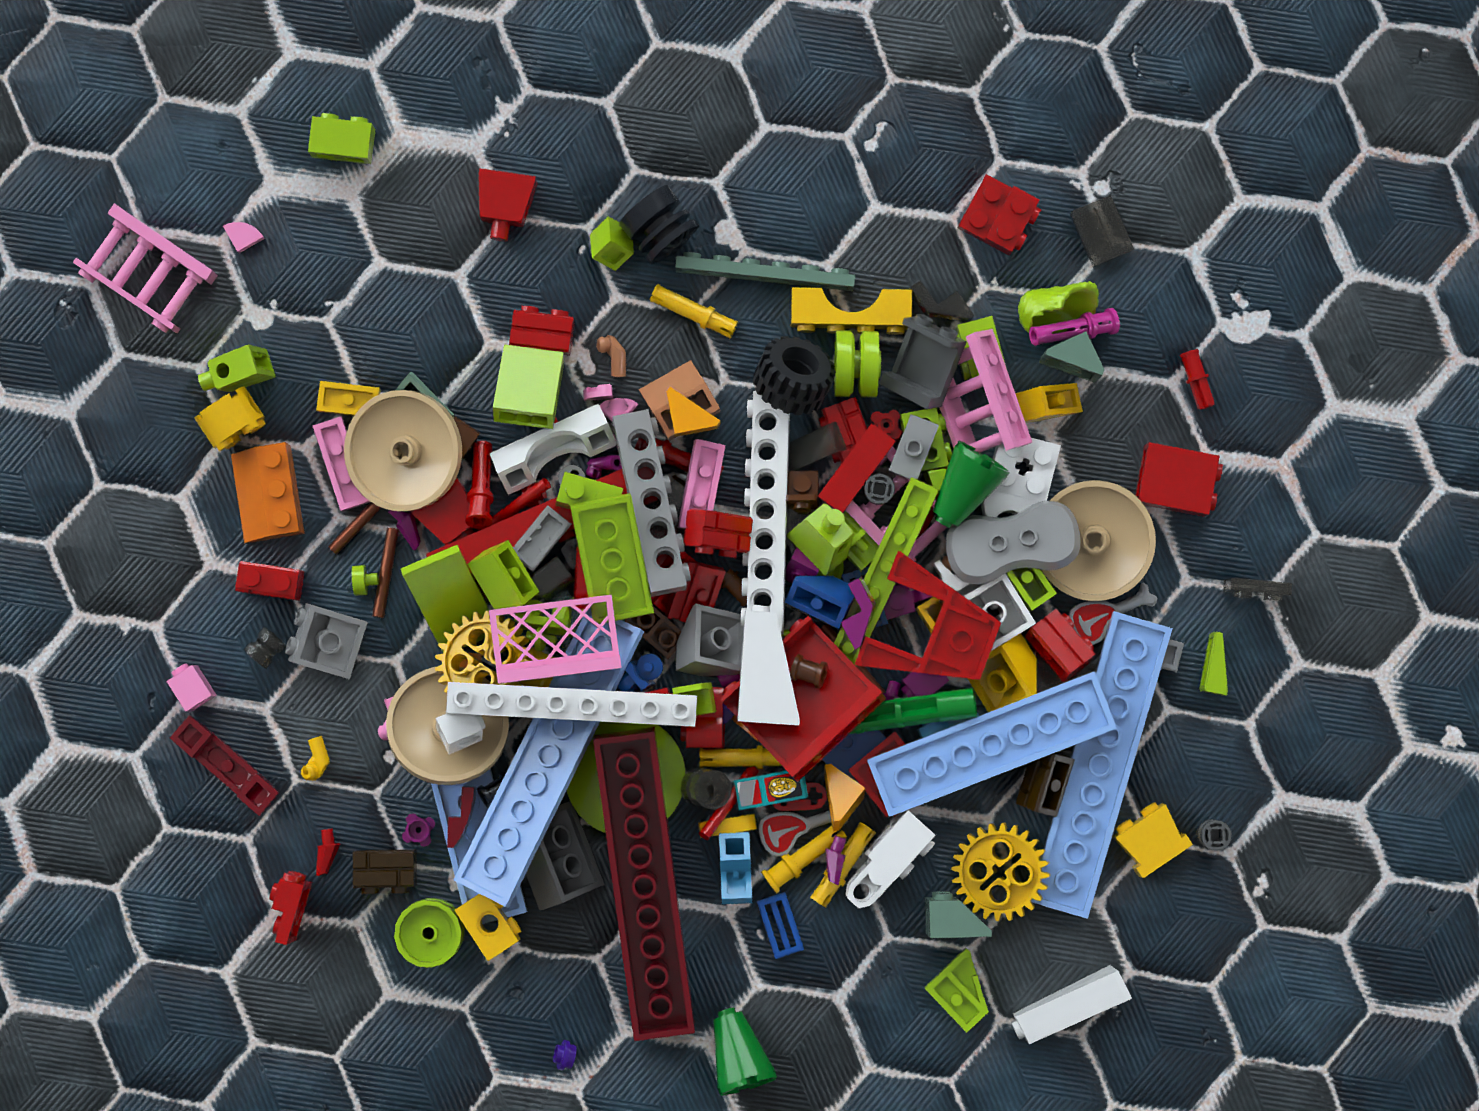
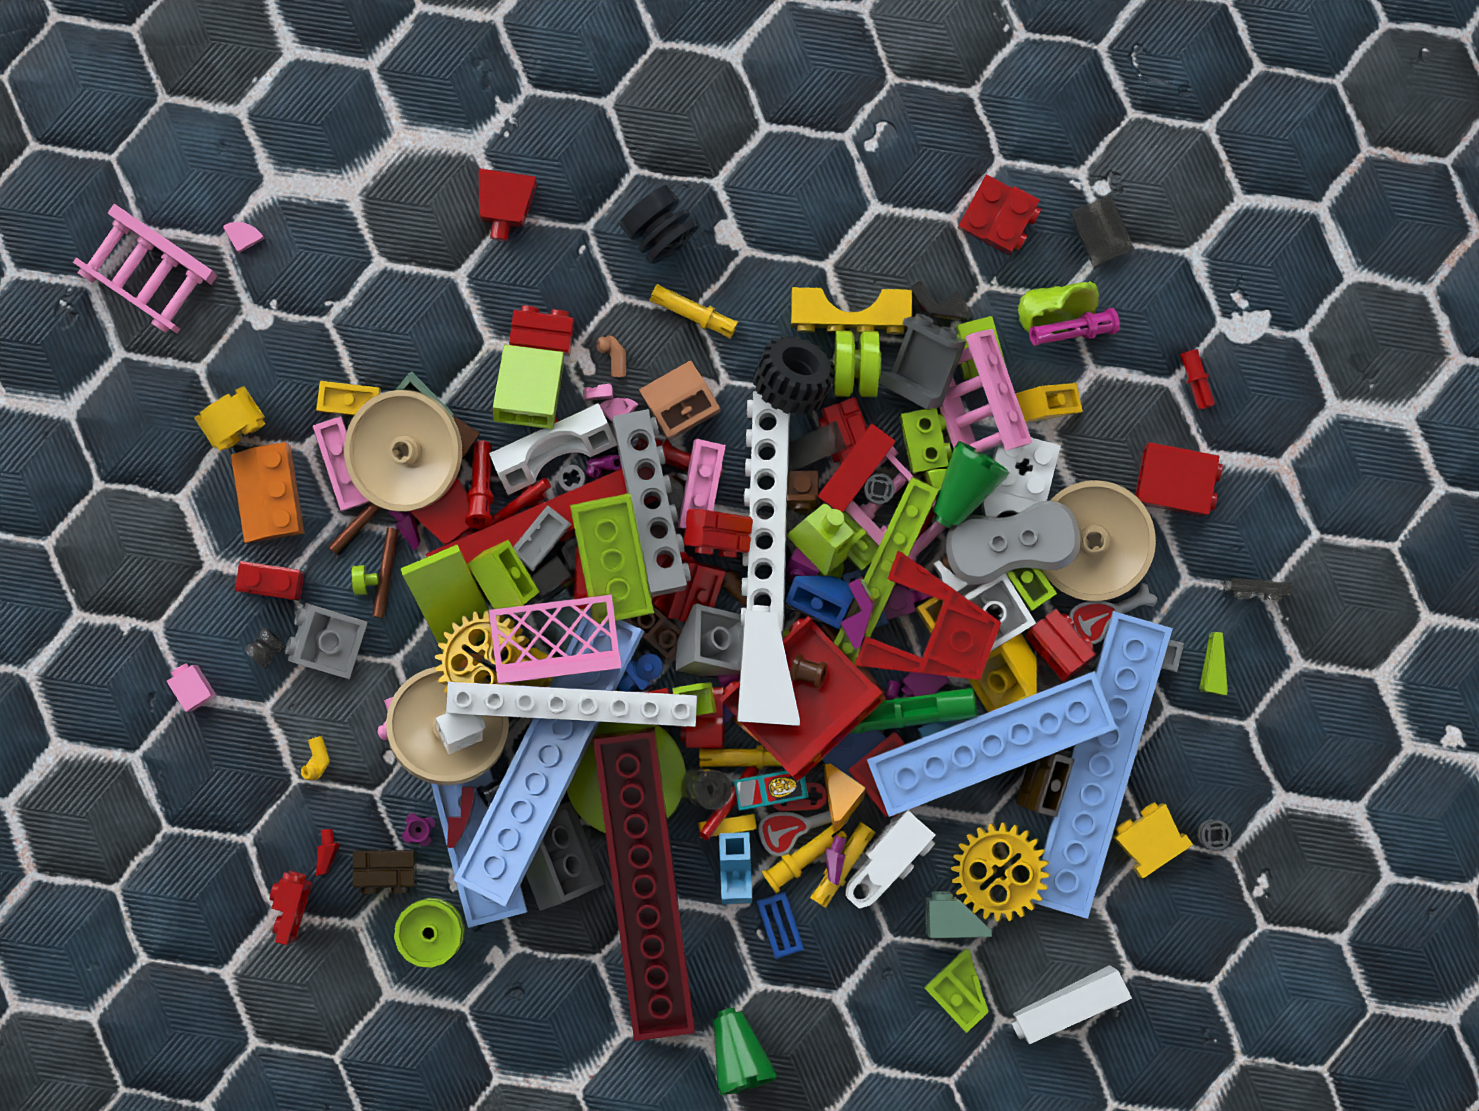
(225, 764): dark red slope -> none
(237, 369): lime torso -> none
(341, 139): lime brick -> none
(489, 942): yellow brick -> none
(537, 621): lime hips -> none
(564, 1055): dark purple plate -> none
(578, 489): lime brick -> none
(610, 244): lime panel -> none
(688, 416): light orange slope -> none
(777, 273): sand green plate -> none
(890, 418): red plate -> none
(913, 447): light grey plate -> none
(1075, 357): sand green slope -> none

